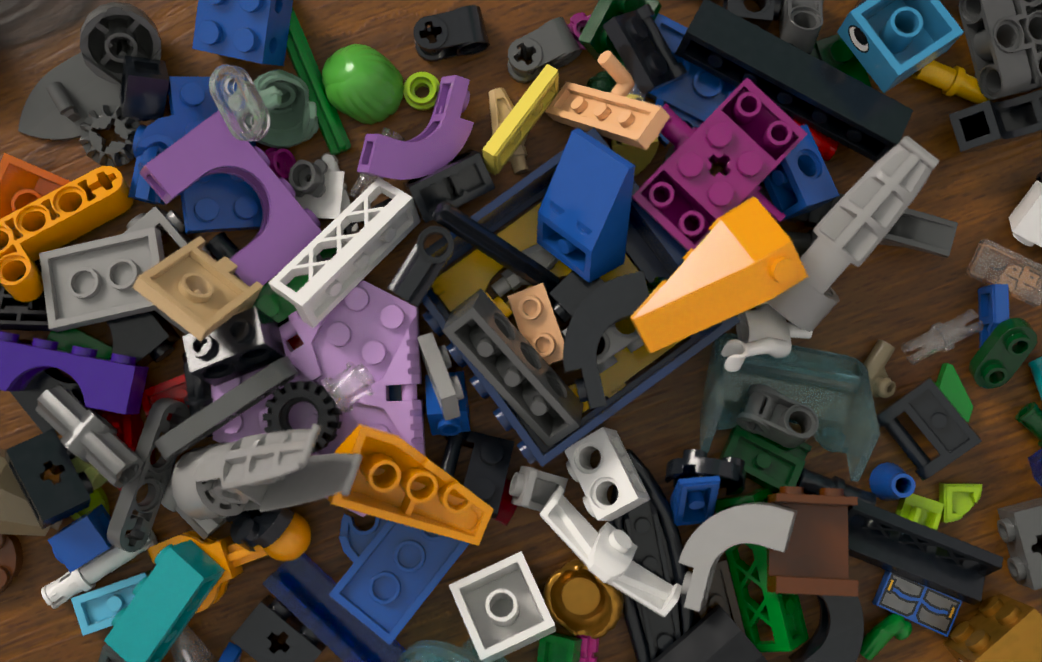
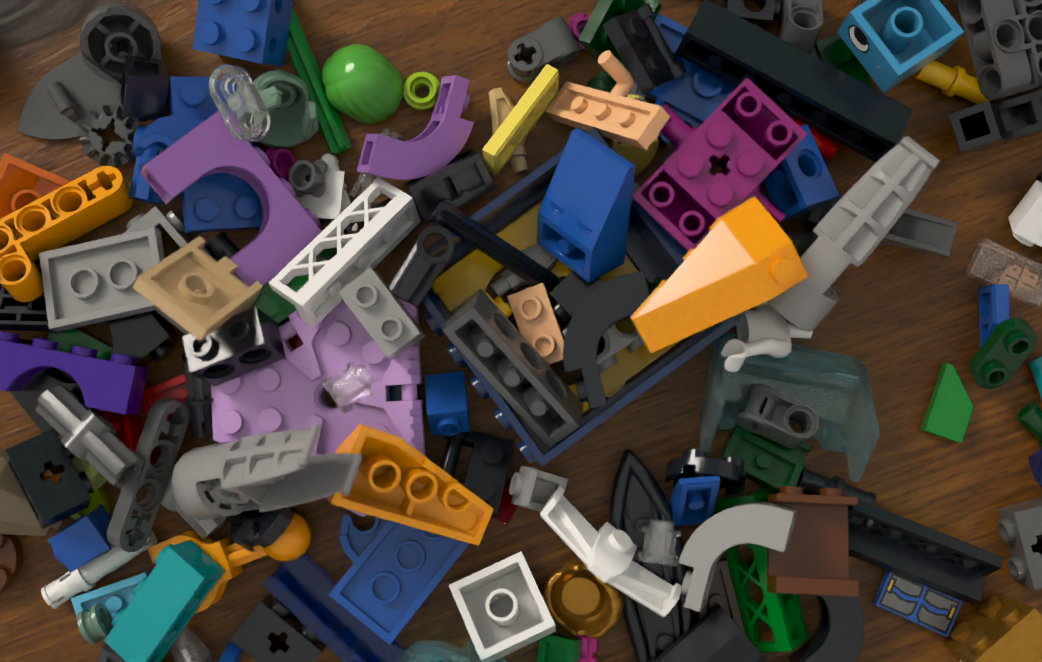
(94, 623): none -> sand green bush
(226, 408): dark grey beam -> none
(308, 392): black tyre -> none
(381, 314): none -> light grey brick
(445, 387): light grey plate -> none
(456, 34): black piece -> none
(613, 469): white brick -> none
(660, 543): none -> clear brick
(875, 363): dark tan arm -> none
(883, 482): blue cone -> none
(883, 632): green arm -> none
(920, 510): lime tile -> none
(936, 420): black plate -> none
(942, 337): clear pin -> none
(958, 499): lime tile -> none

